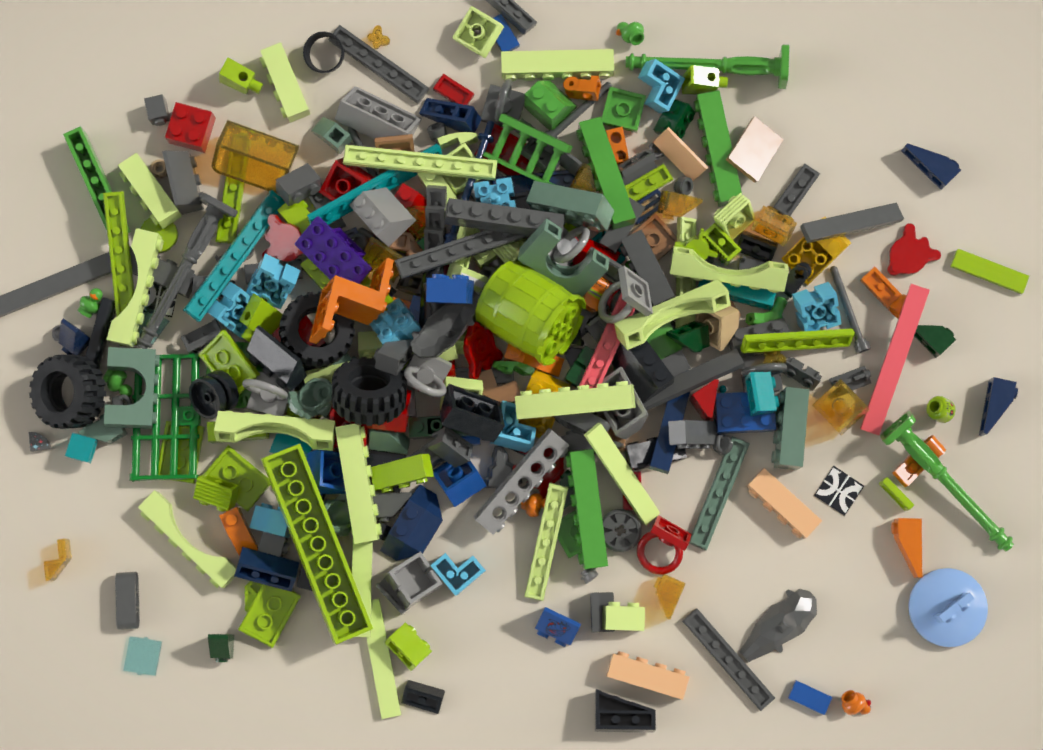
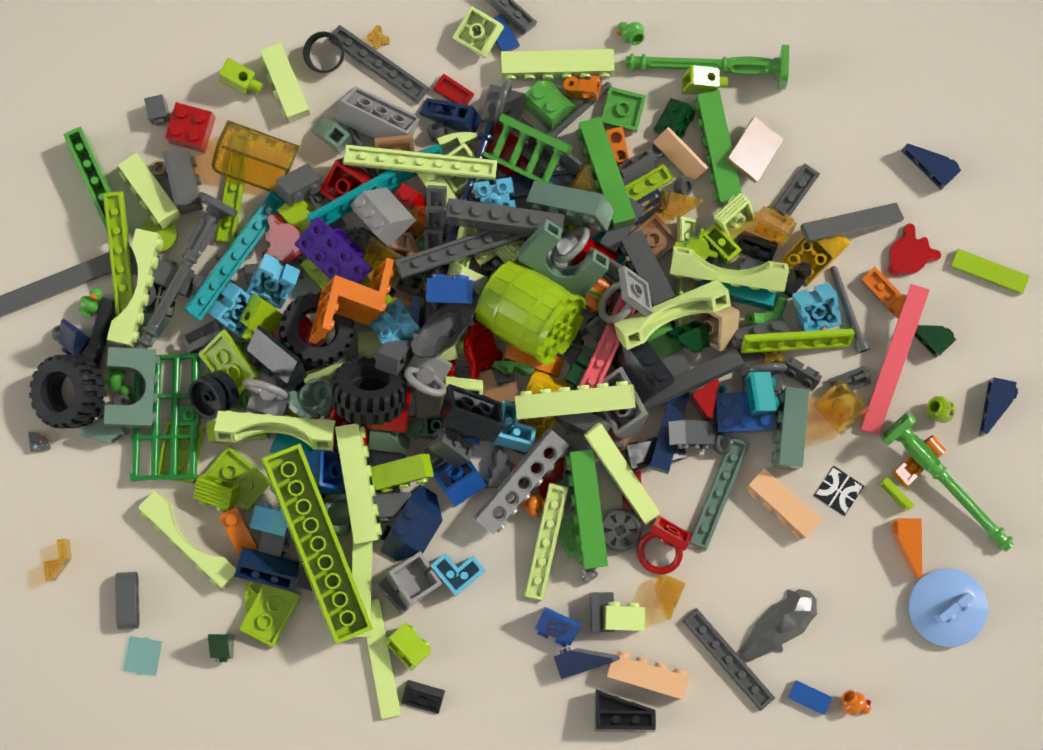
(81, 448): teal piece -> none
(579, 660): none -> dark blue slope
(664, 85): medium azure brick -> none

